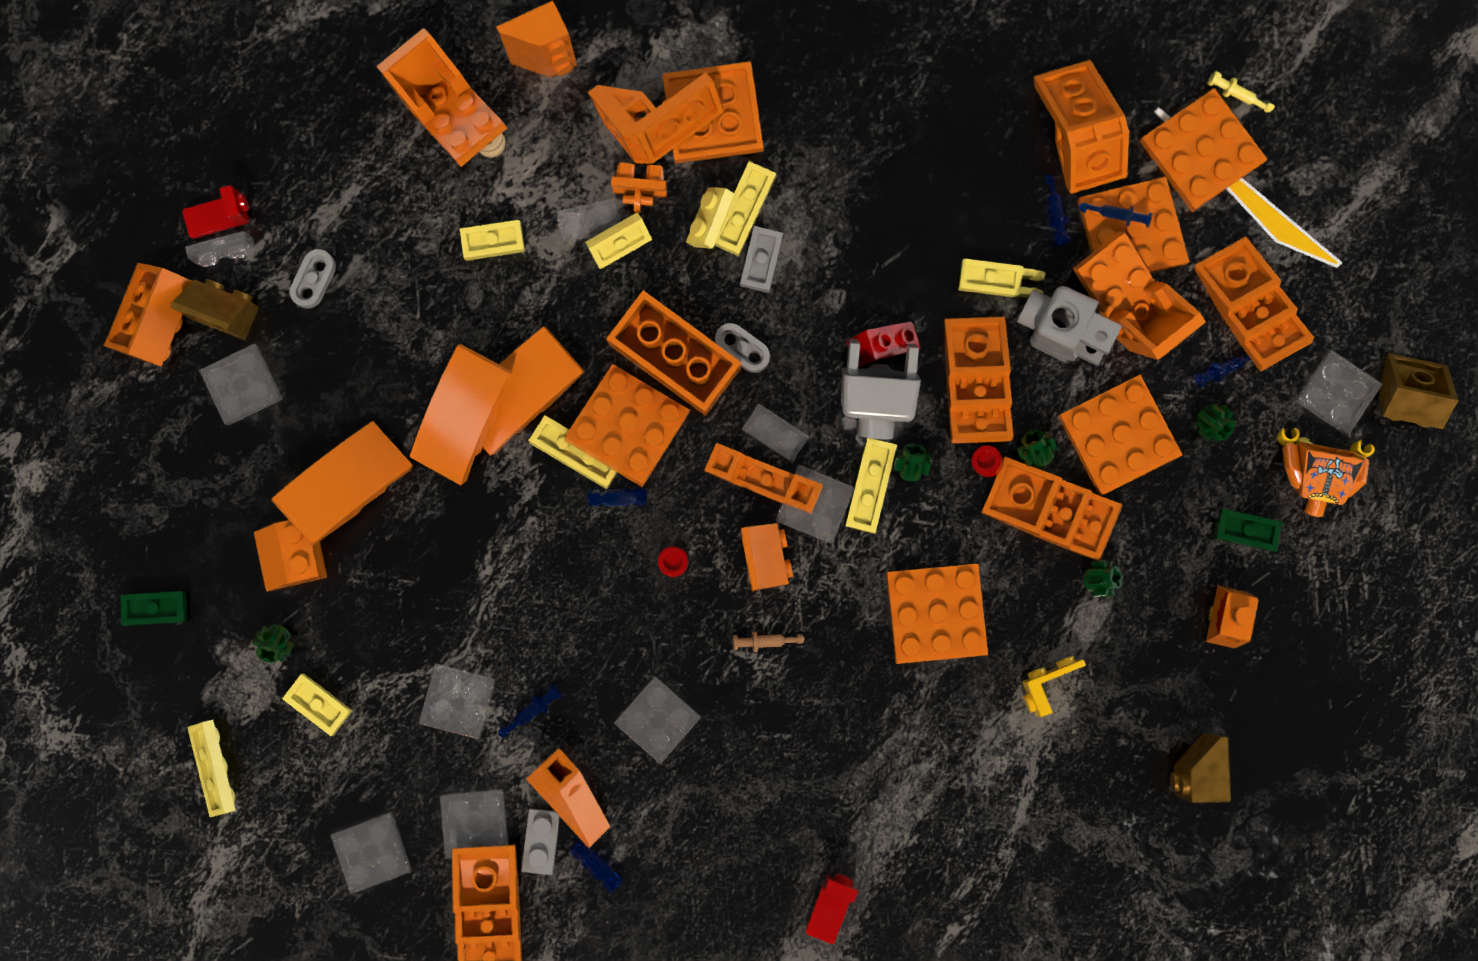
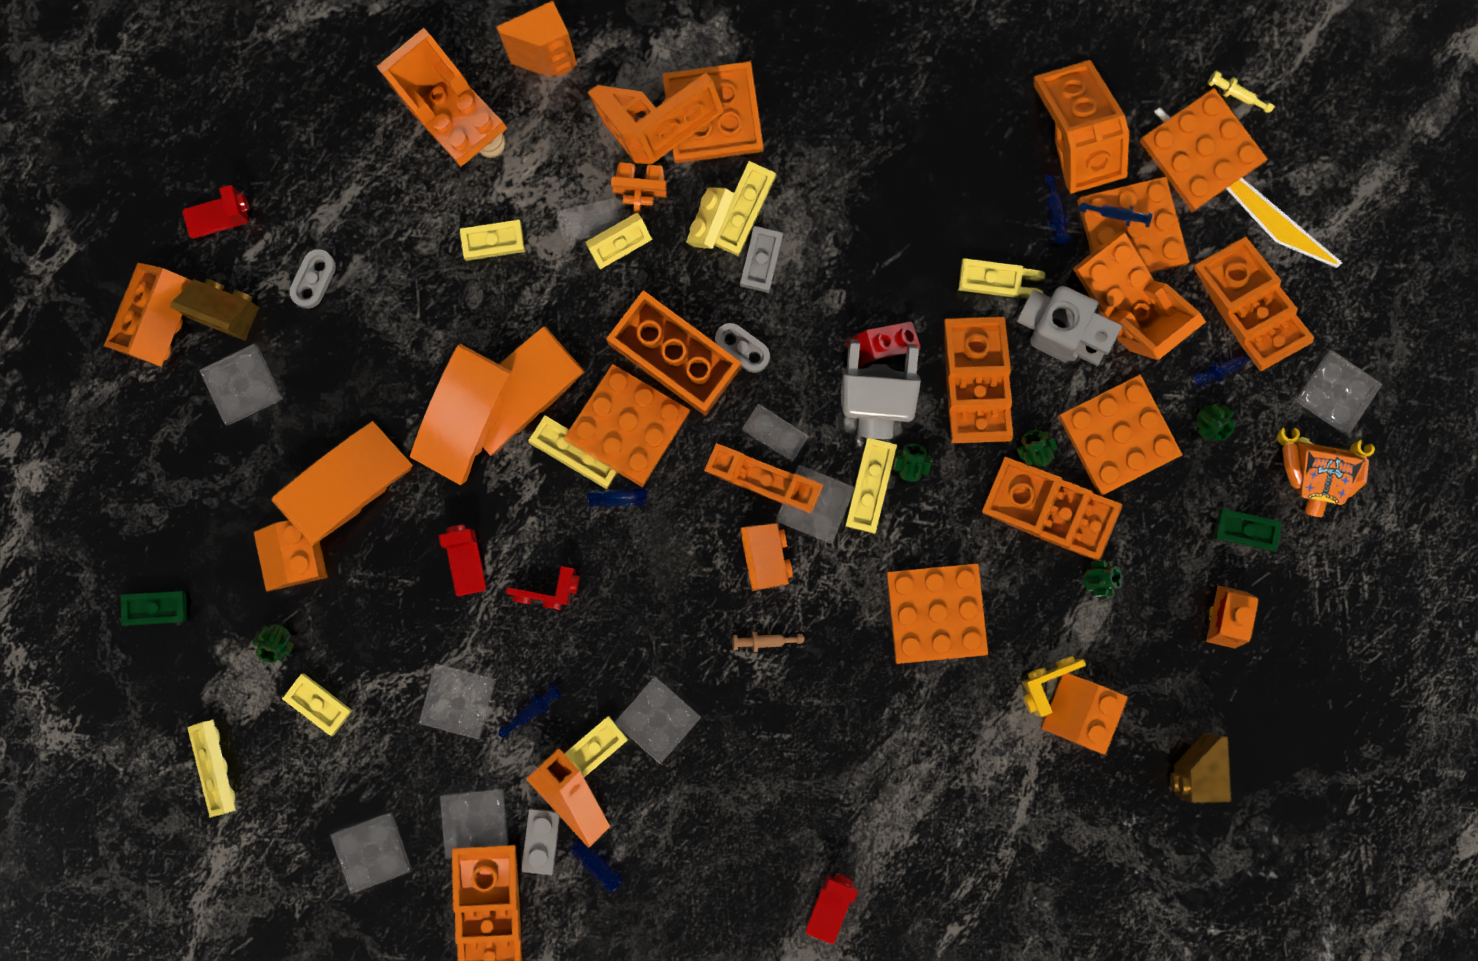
(229, 246): clear plate -> none
(464, 560): none -> red bracket
(567, 585): none -> red bracket
(596, 746): none -> light yellow plate
(673, 561): red tile -> none
(987, 461): red tile -> none
(1084, 713): none -> orange slope
(1416, 391): pearl gold slope -> none

